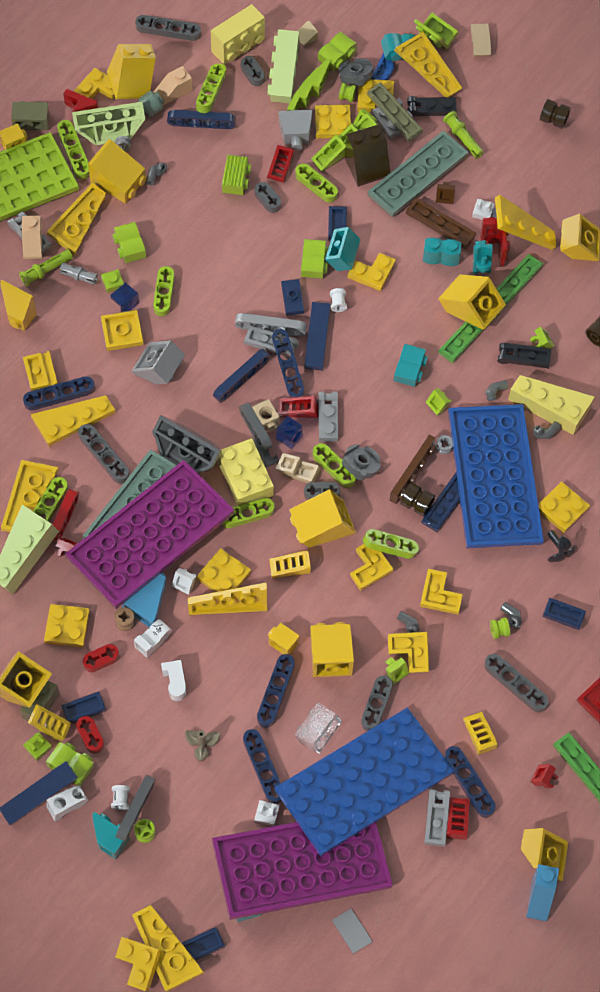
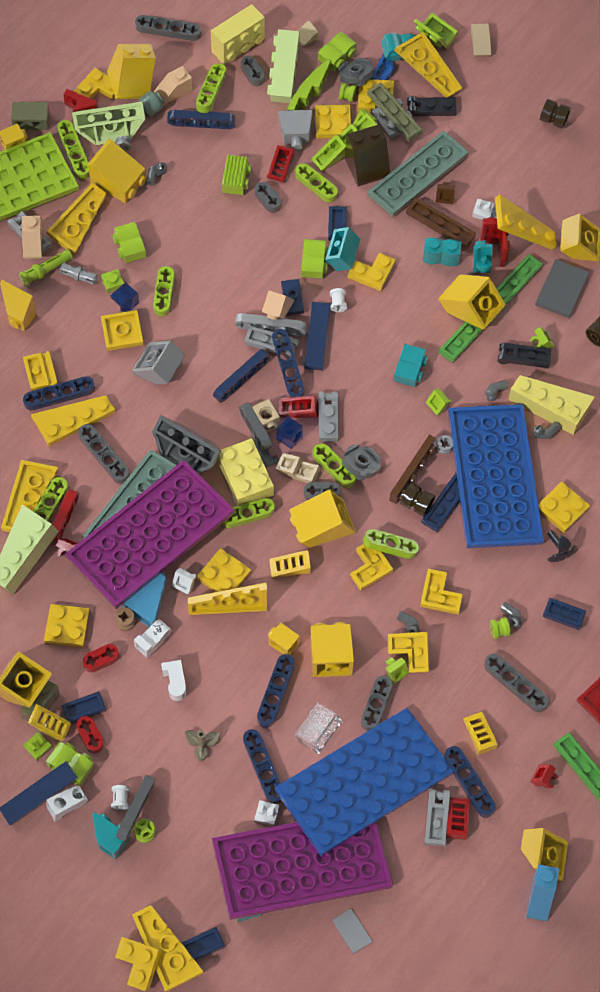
(277, 305): none -> light nougat slope
(459, 129): lime pin -> none
(562, 288): none -> dark grey tile

